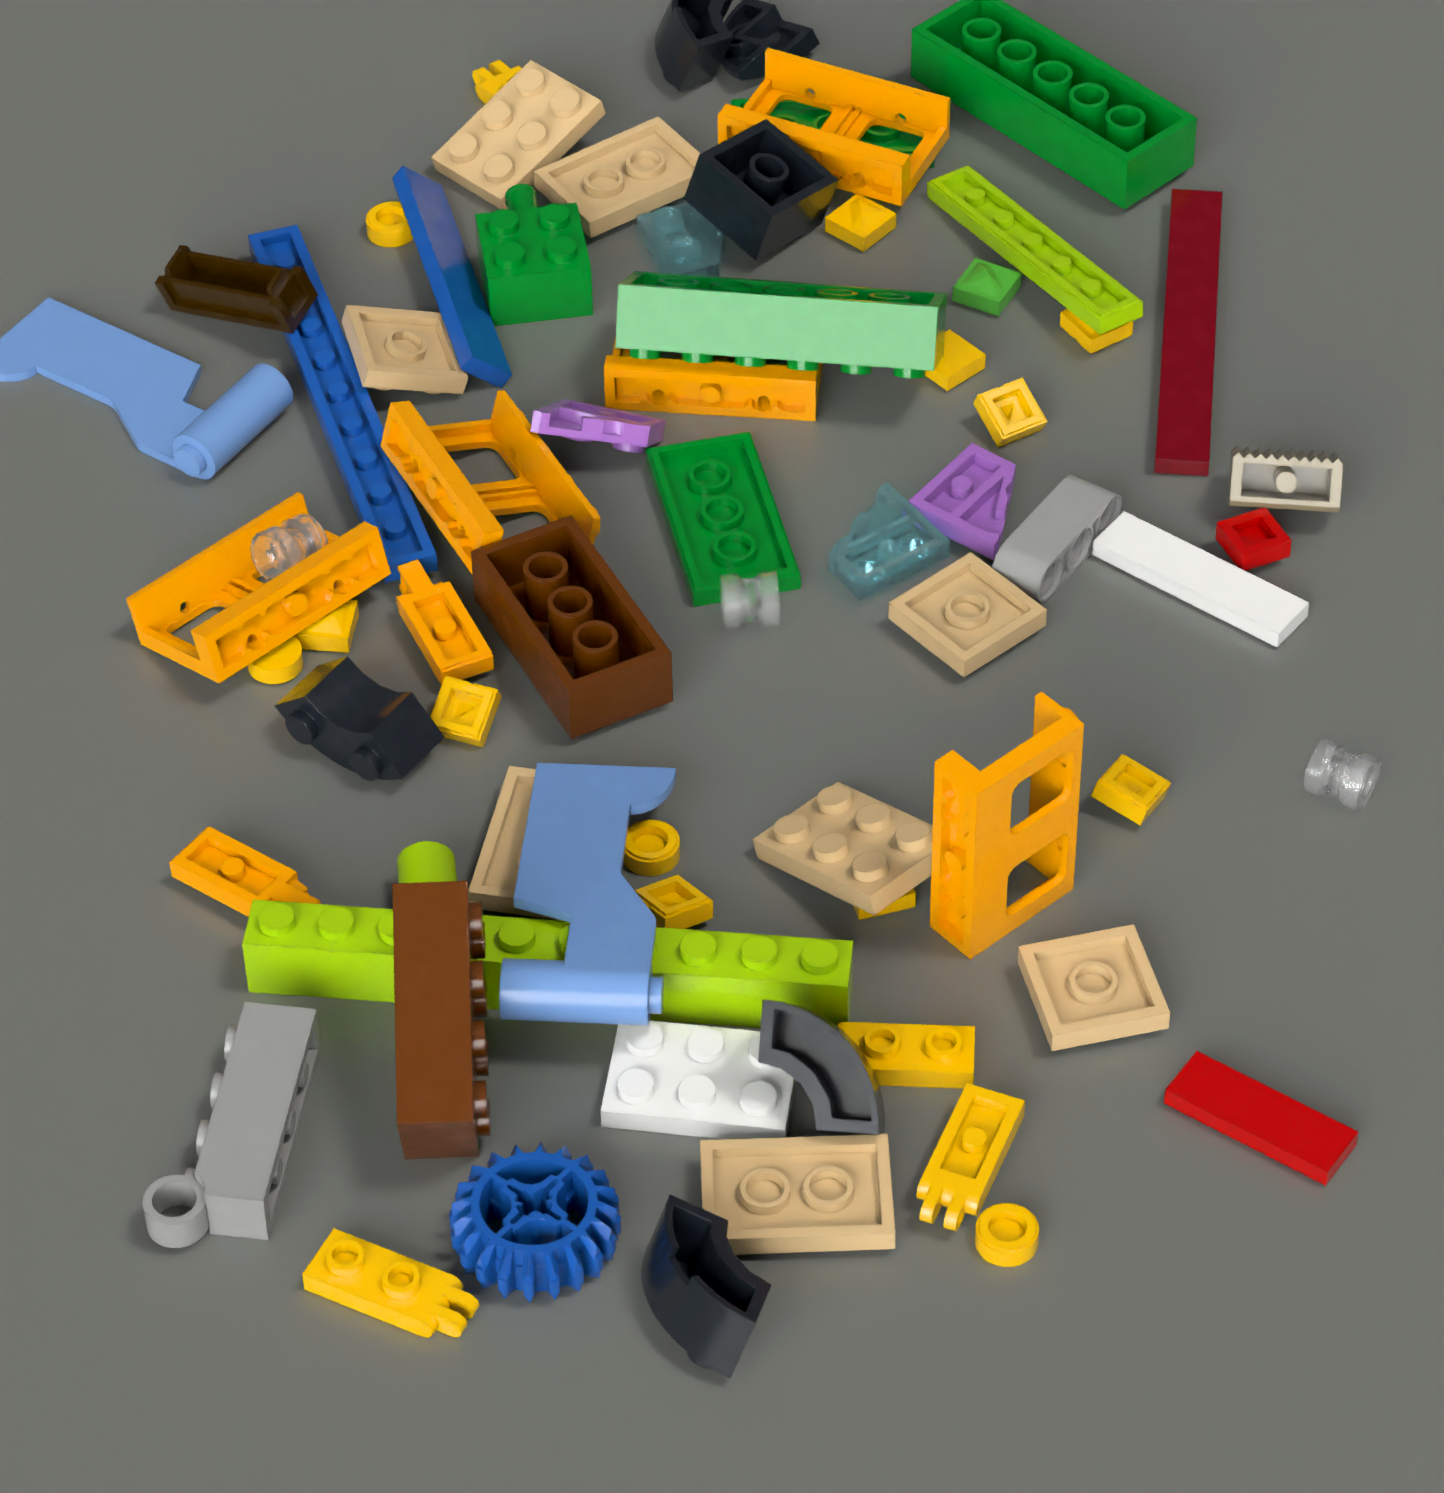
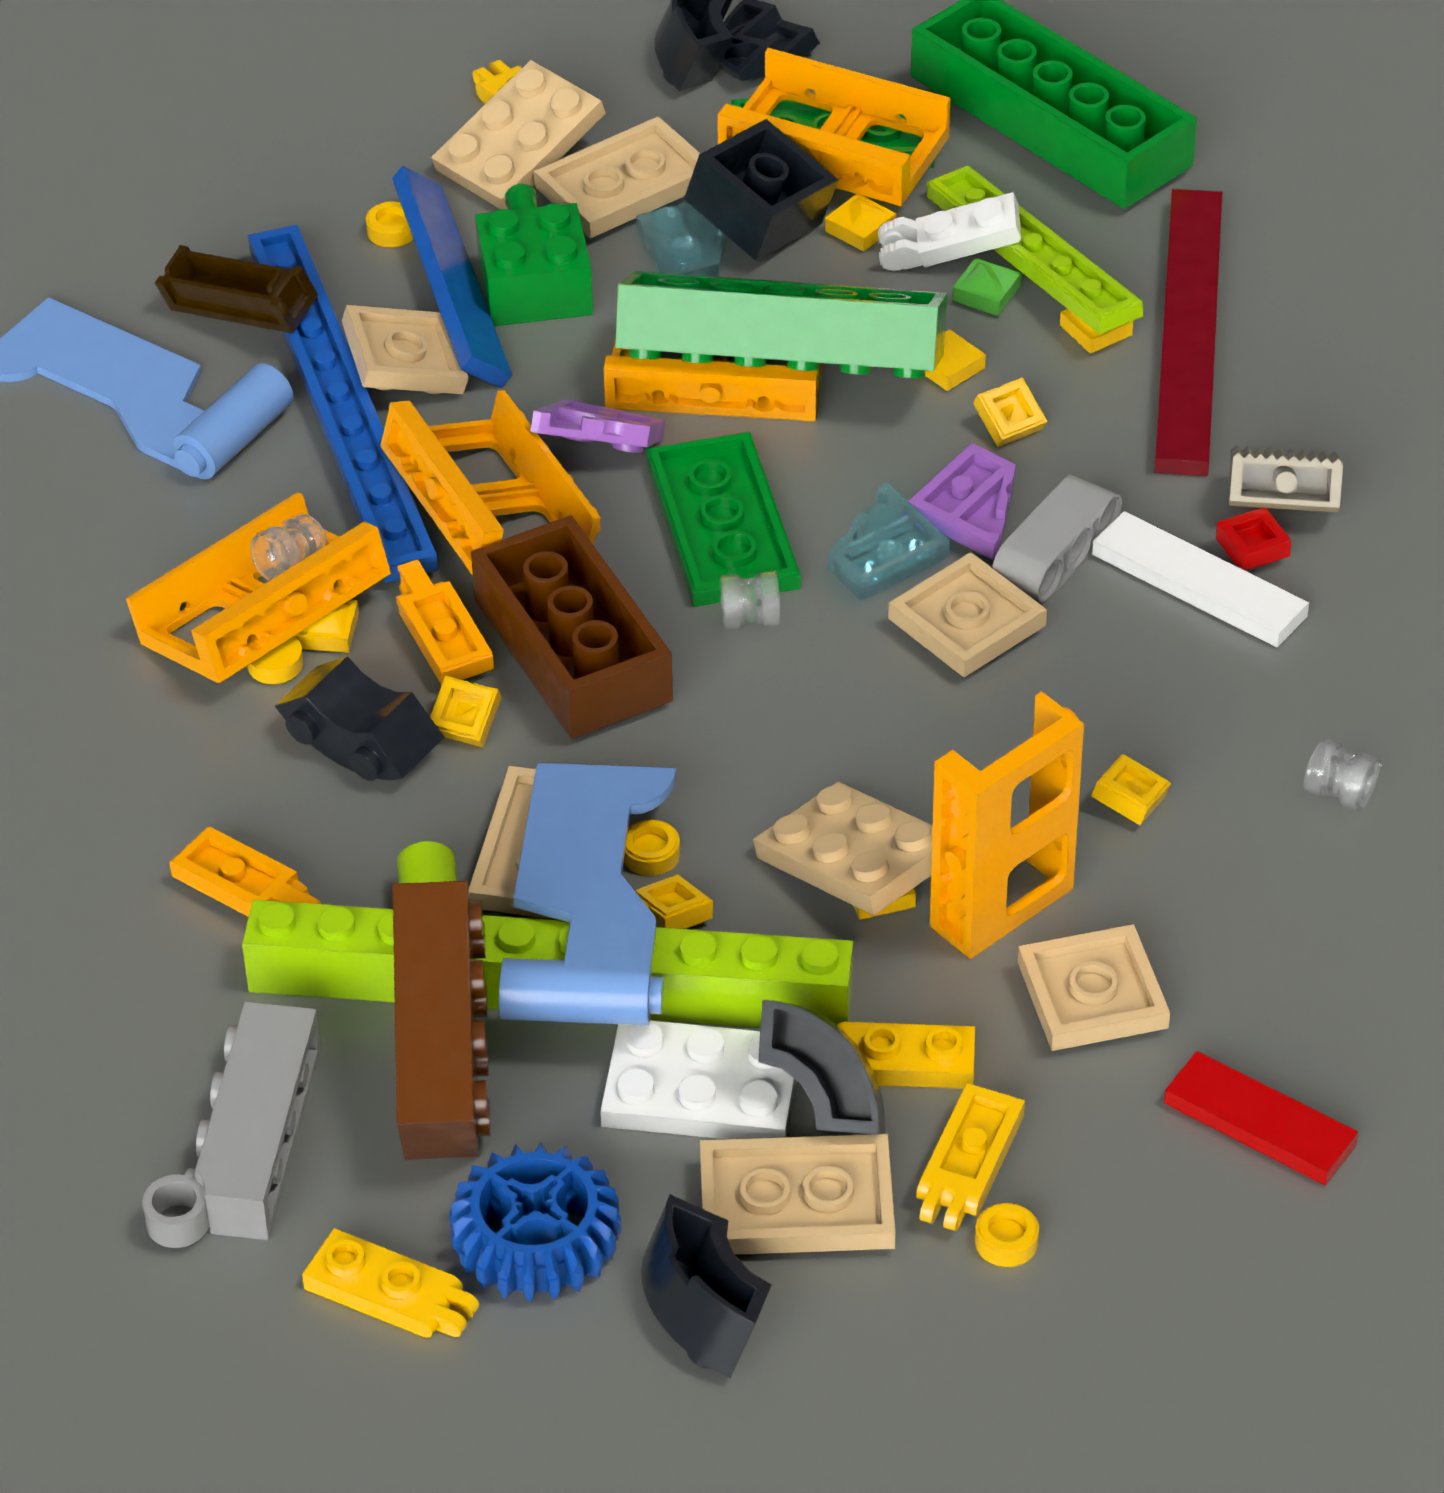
(950, 233): none -> white hinge

